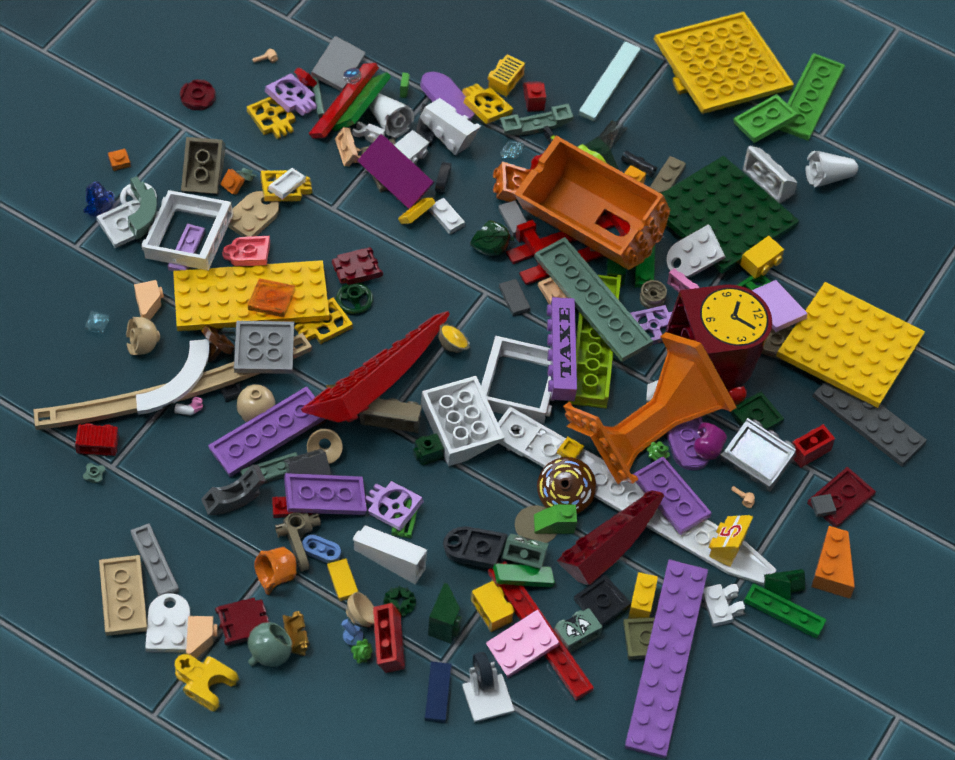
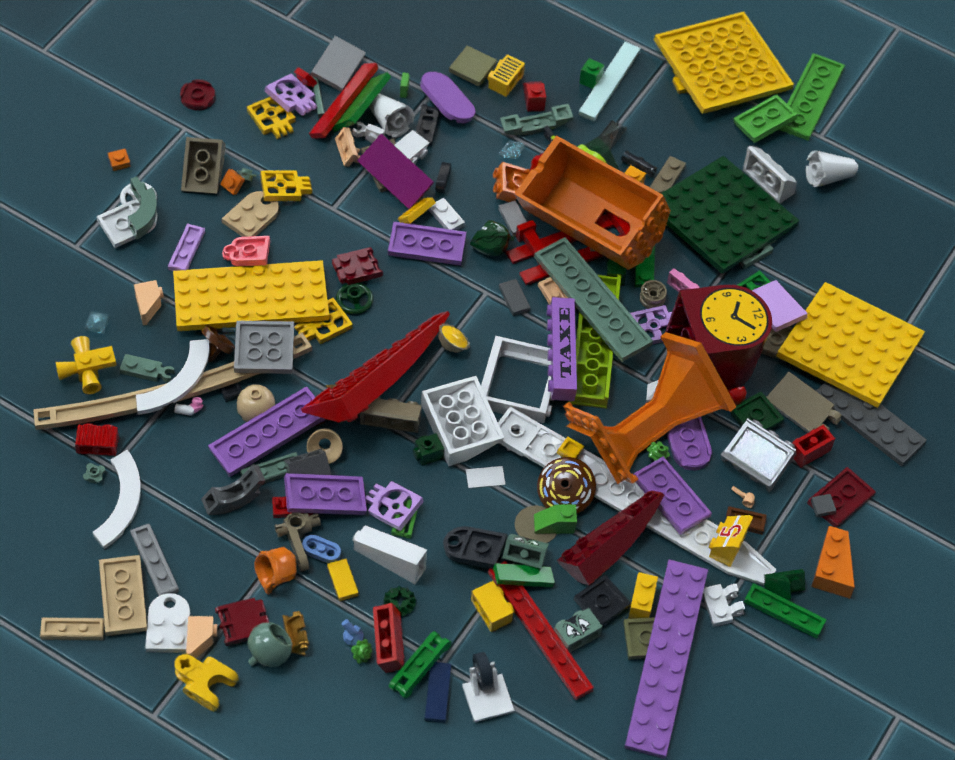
(72, 629): none -> tan tile
(86, 364): none -> yellow brick
(98, 199): clear blue hair -> none
(127, 503): none -> white tile
(142, 336): tan cylinder -> none
(145, 368): none -> sand green plate
(193, 204): white piece -> none
(270, 54): light nougat hand -> none
(271, 297): clear orange tile -> none
(287, 183): white tile -> none
(352, 75): tile -> none
(360, 610): tan piece -> none
(419, 664): none -> green plate
(427, 243): none -> medium lavender plate
(445, 617): dark green slope -> none
(449, 126): white wedge -> none
(472, 65): none -> olive tile
(485, 477): none -> white sticker
(487, 115): yellow piece -> none
(522, 643): bright pink plate -> none
(591, 73): none -> green brick
(696, 252): white plate -> none
(711, 441): magenta helmet -> none
(758, 522): none -> reddish brown tile
(762, 257): yellow brick -> none
(802, 404): none -> dark tan tile

